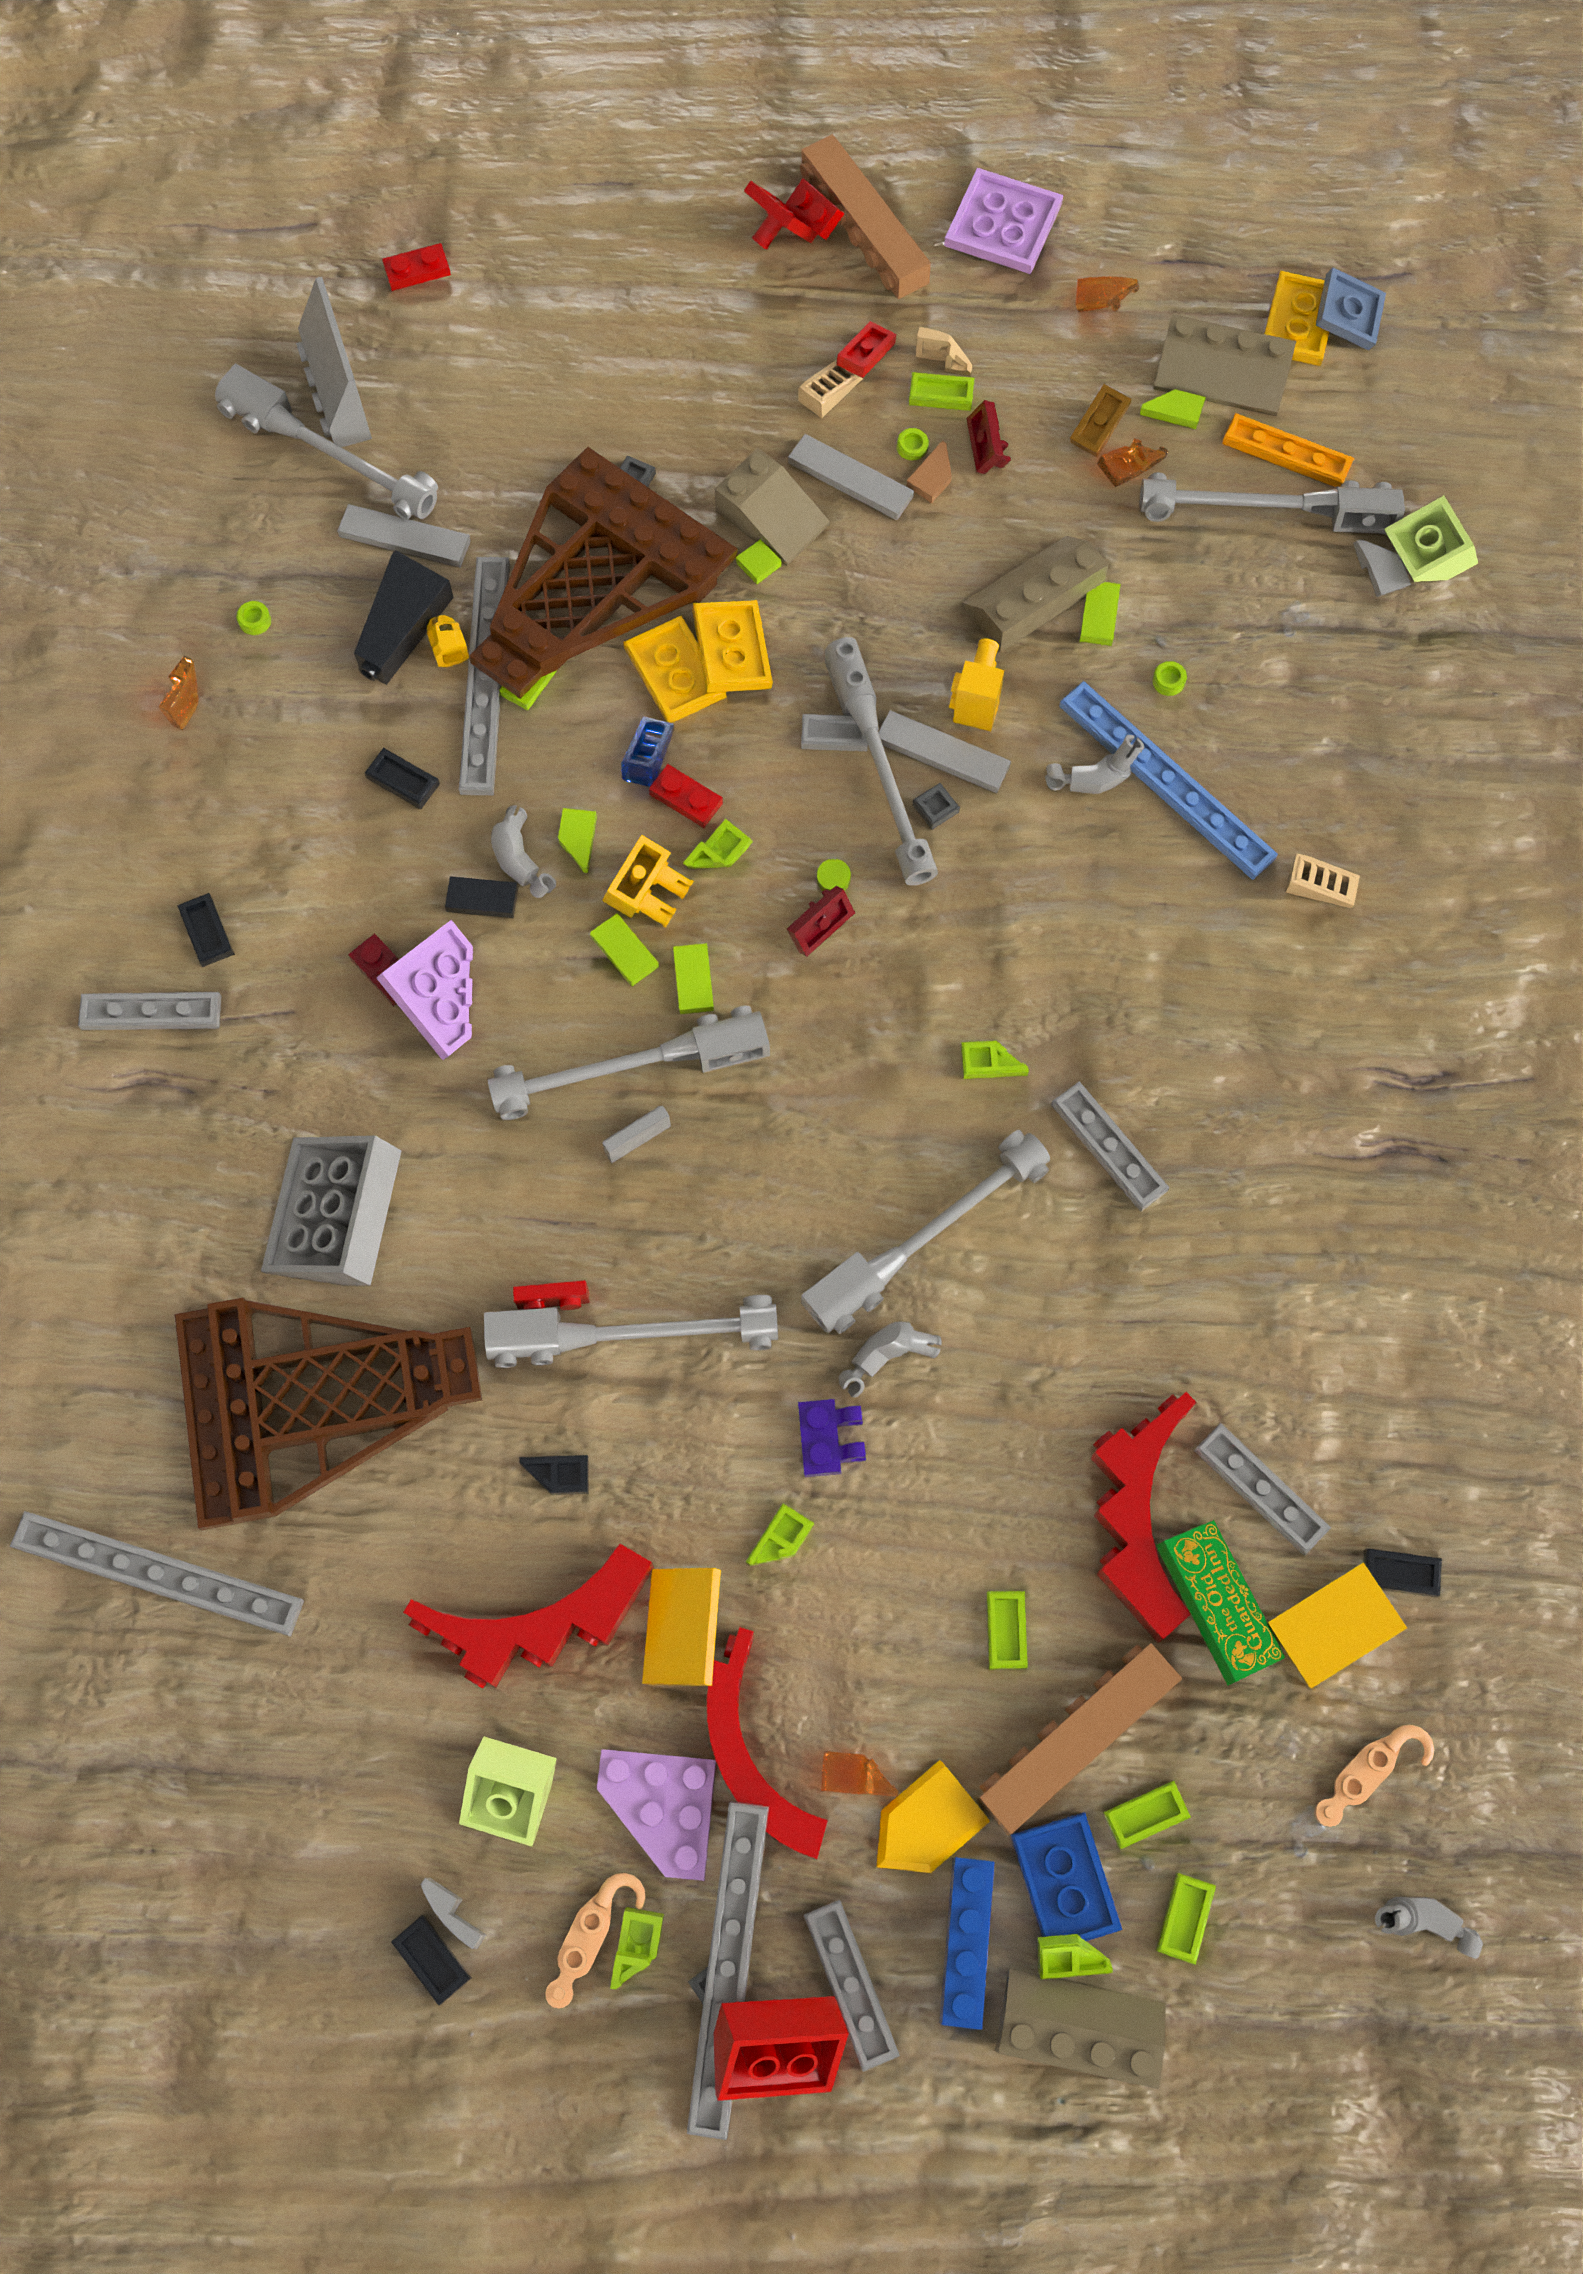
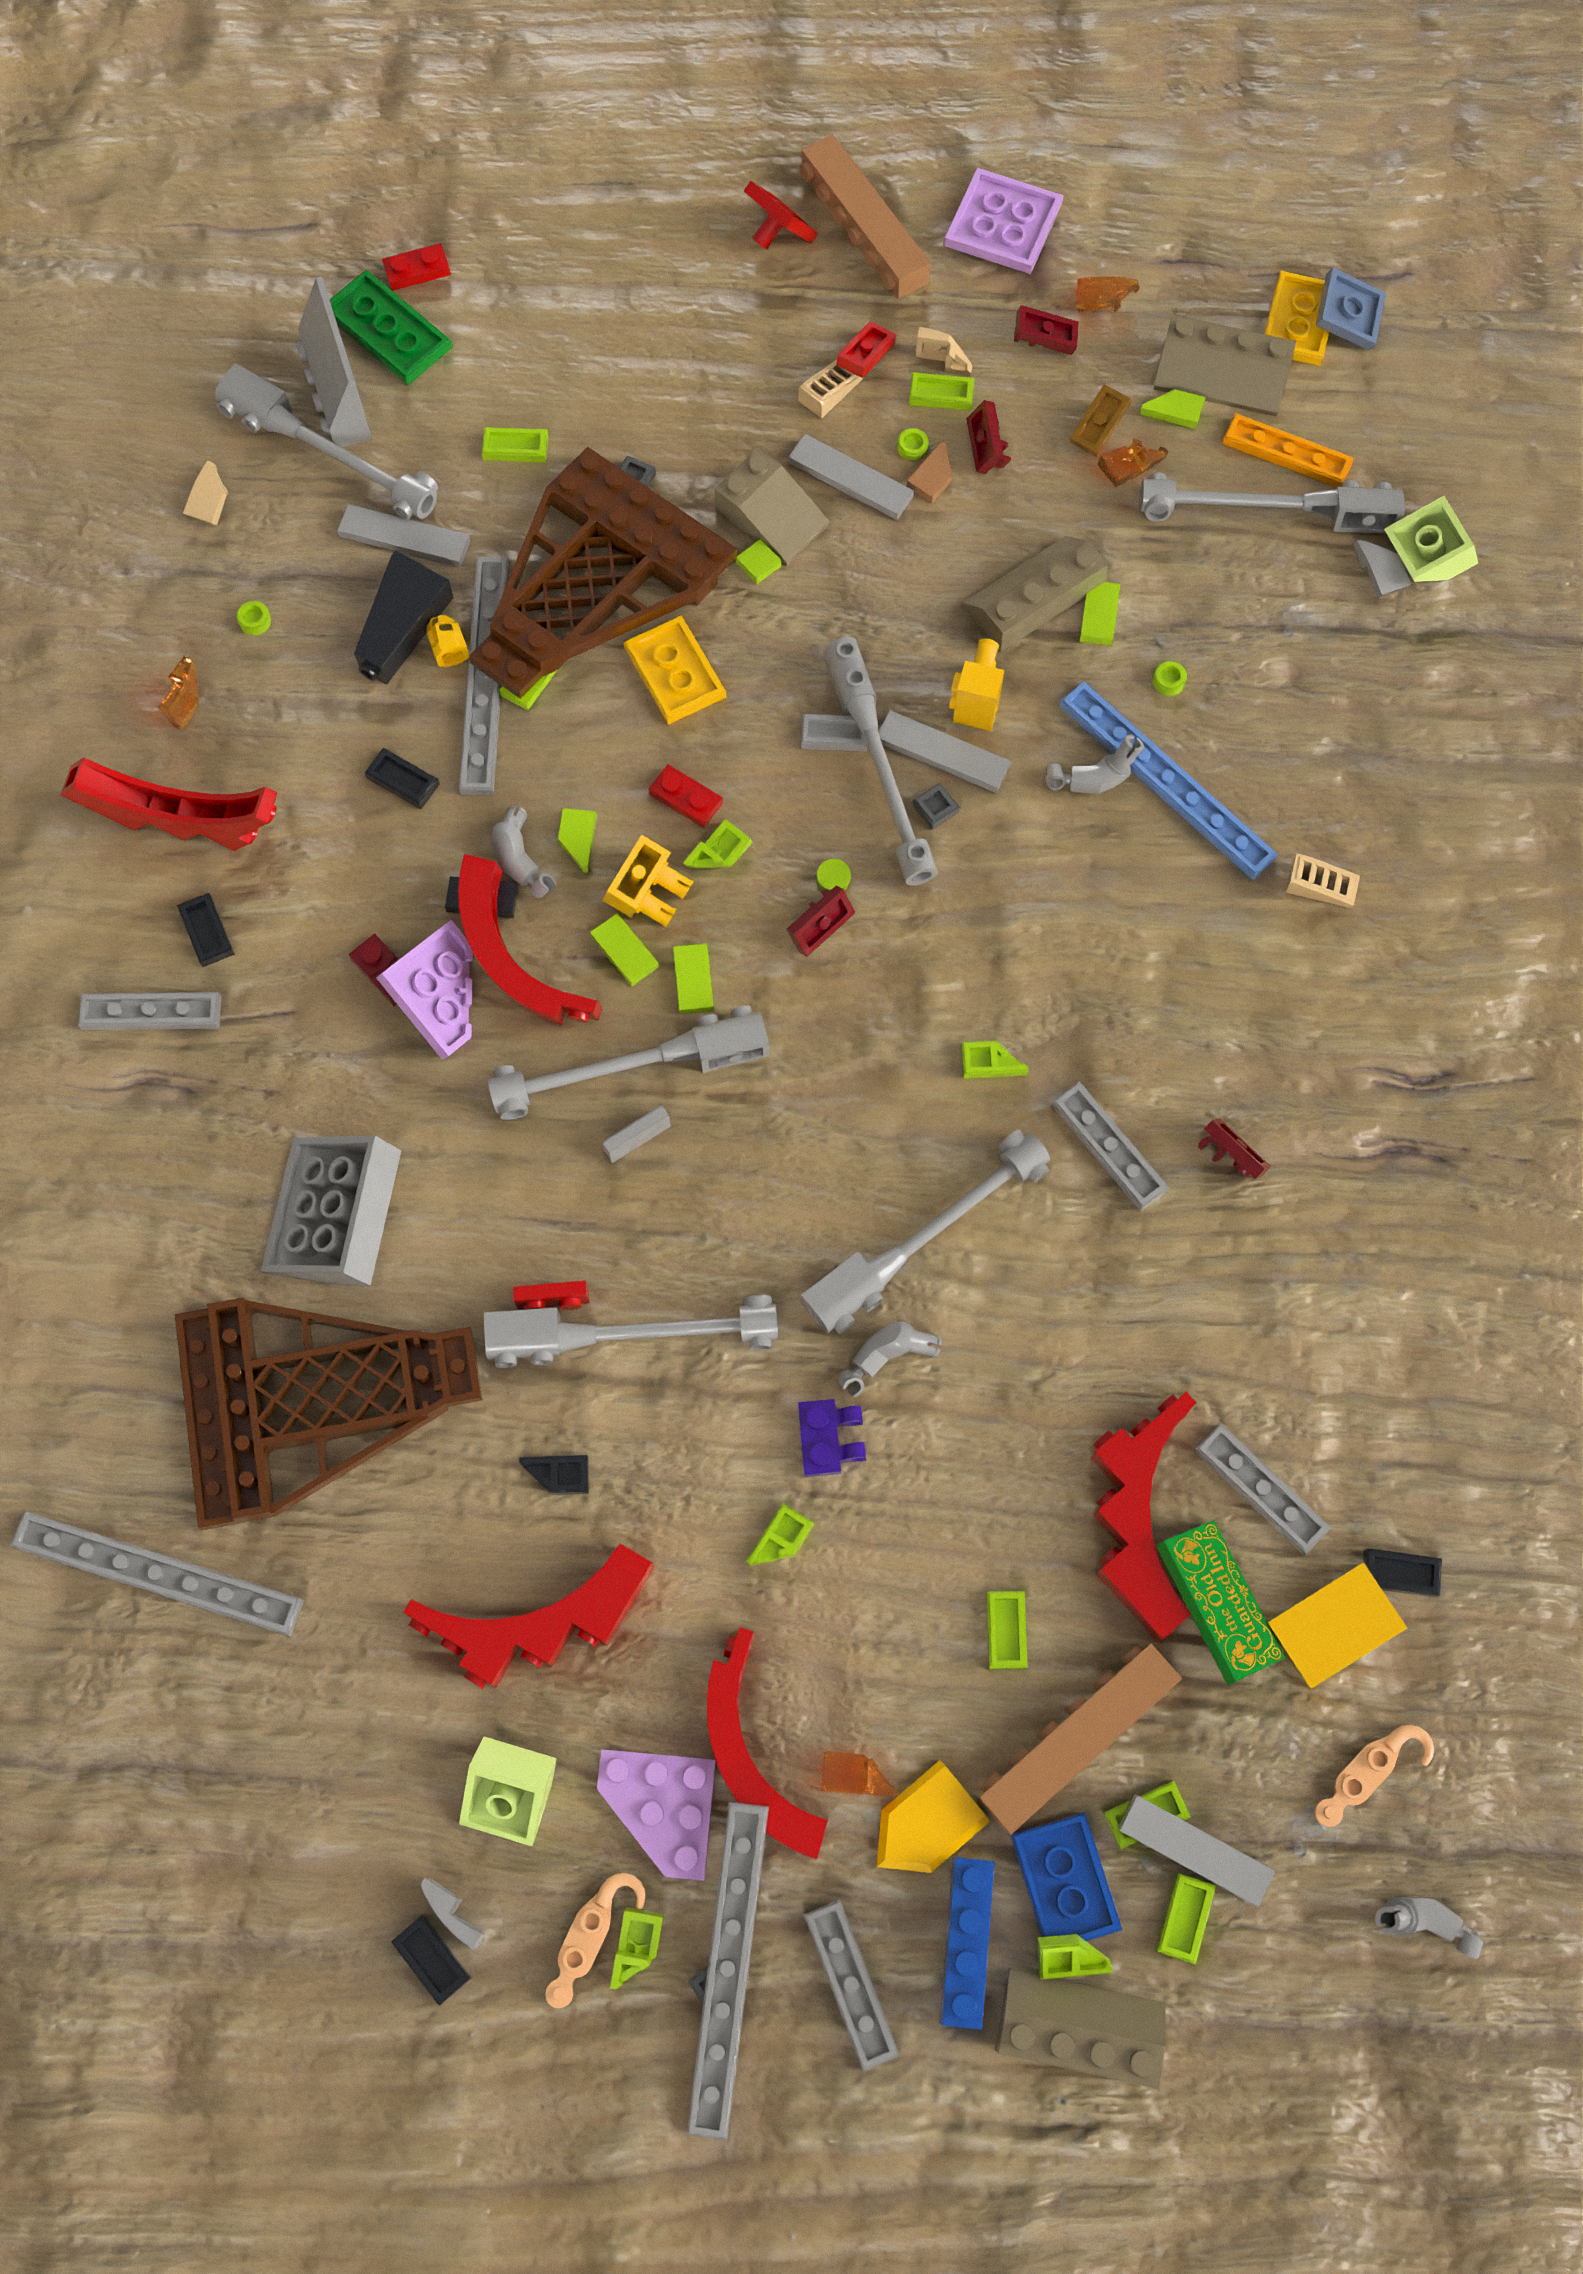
(134, 803): none -> red arch
(206, 496): none -> tan slope
(388, 327): none -> green tile
(478, 910): none -> red arch
(515, 444): none -> lime tile
(643, 770): clear blue slope -> none
(681, 1627): yellow tile -> none
(732, 646): yellow tile -> none
(778, 2047): red slope -> none
(814, 209): red plate -> none
(1046, 330): none -> dark red plate
(1196, 1850): none -> light grey tile
(1246, 1159): none -> dark red plate

